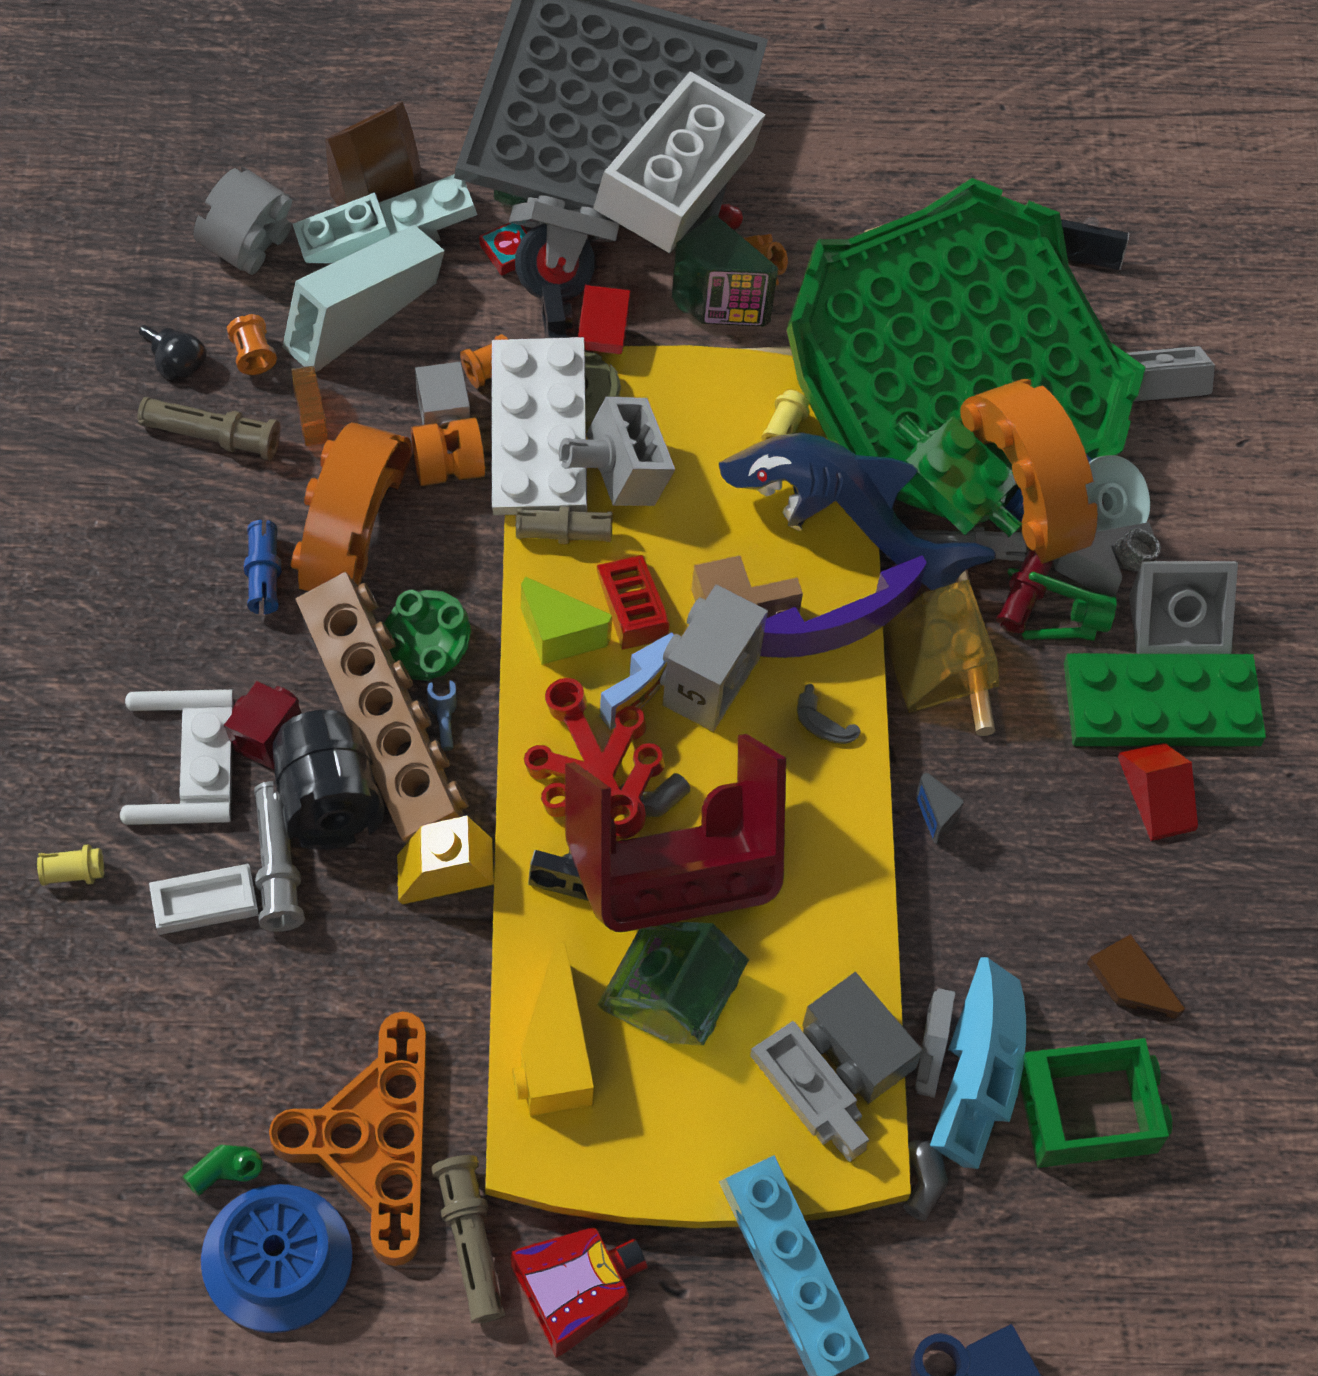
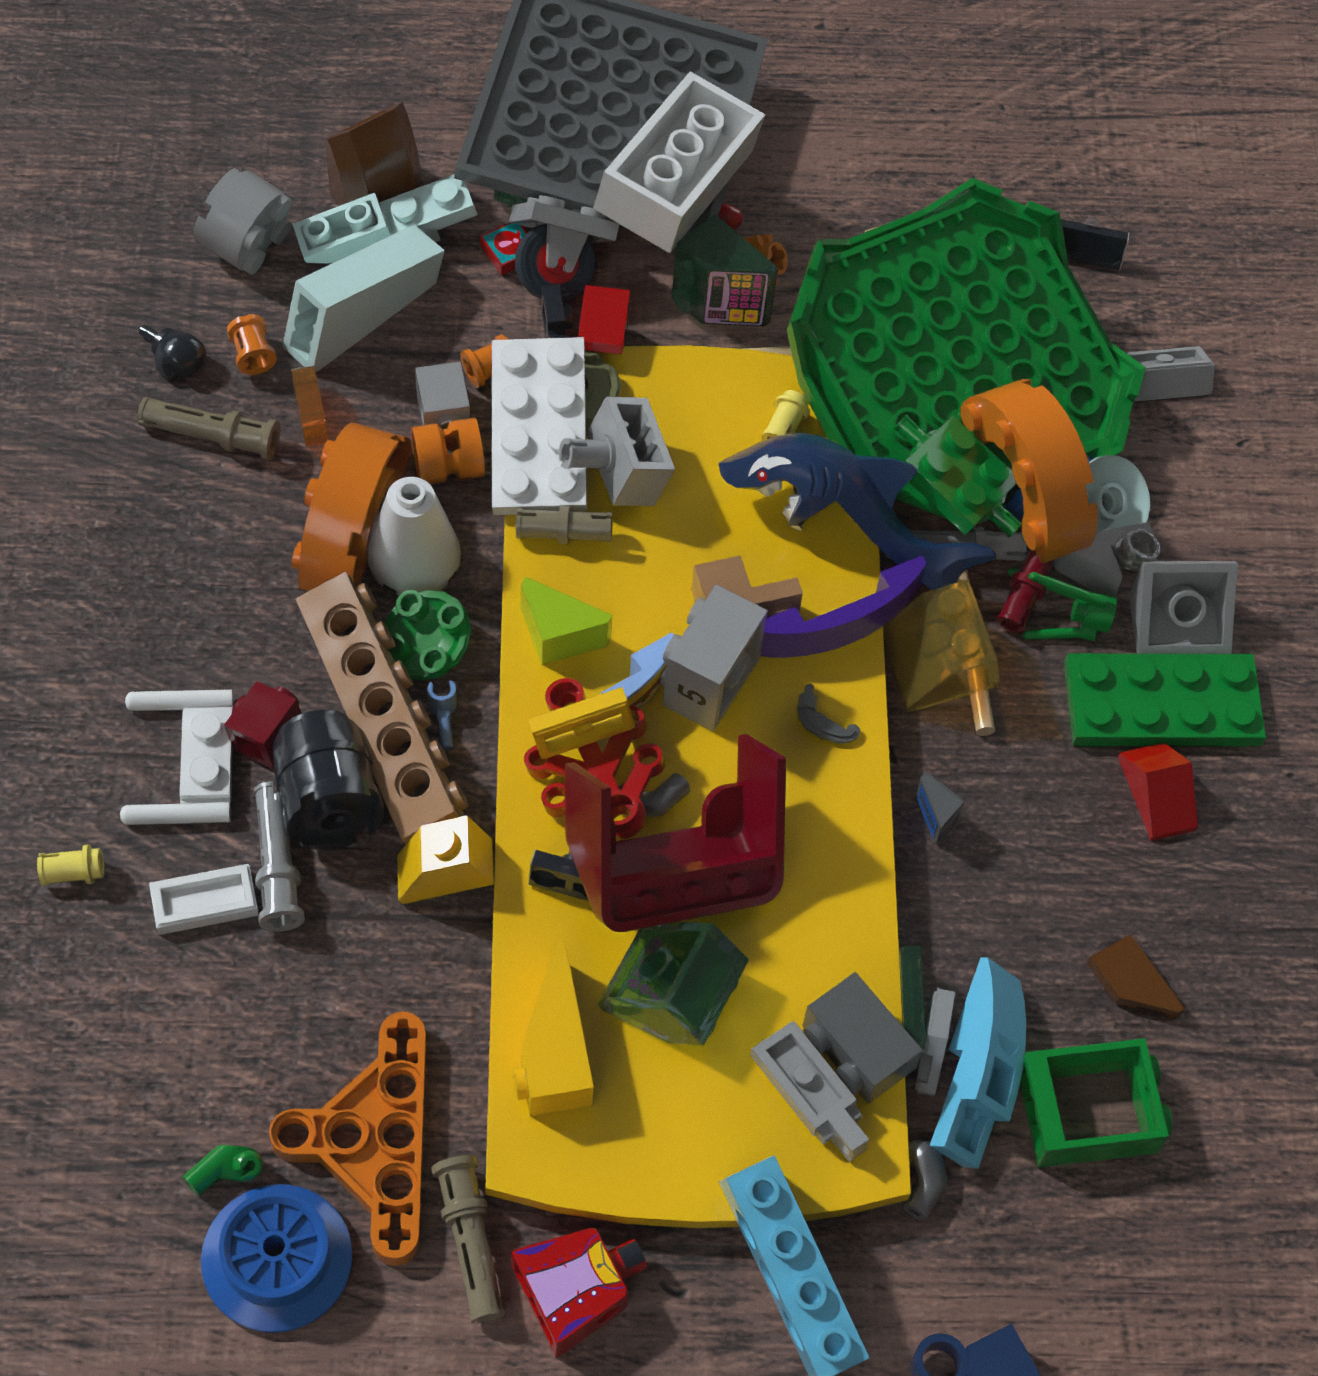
(262, 566): blue pin -> none
(413, 540): none -> white cone
(581, 723): none -> yellow tile
(637, 631): red slope -> none
(912, 993): none -> clear green tile

